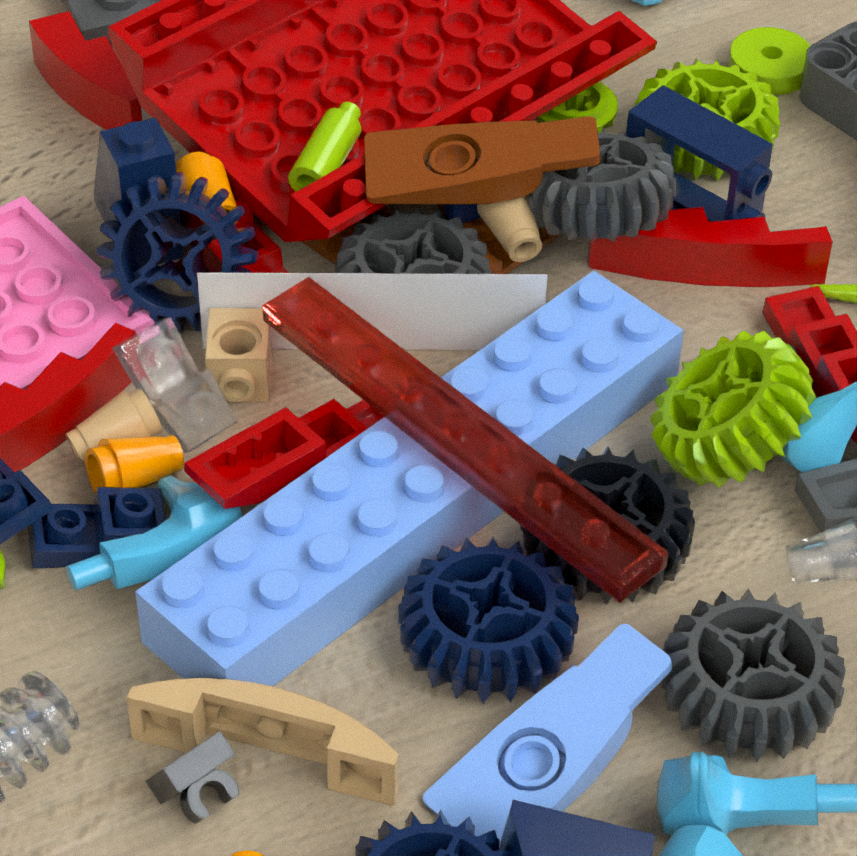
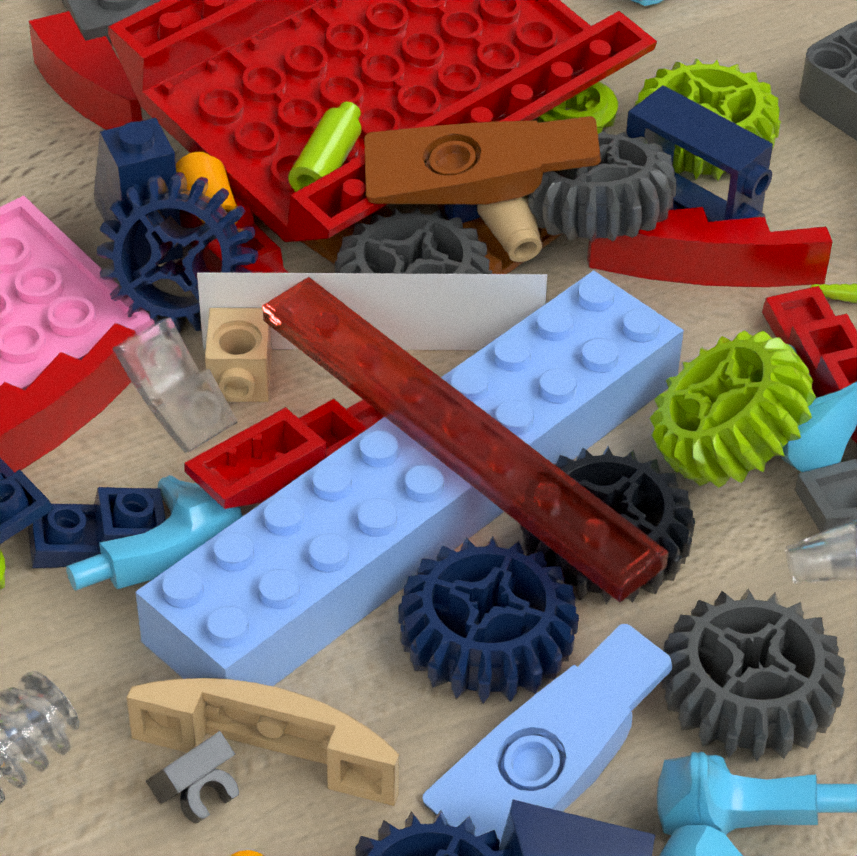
(120, 417): tan cone -> none
(132, 461): light orange cone -> none
(772, 54): lime piece -> none

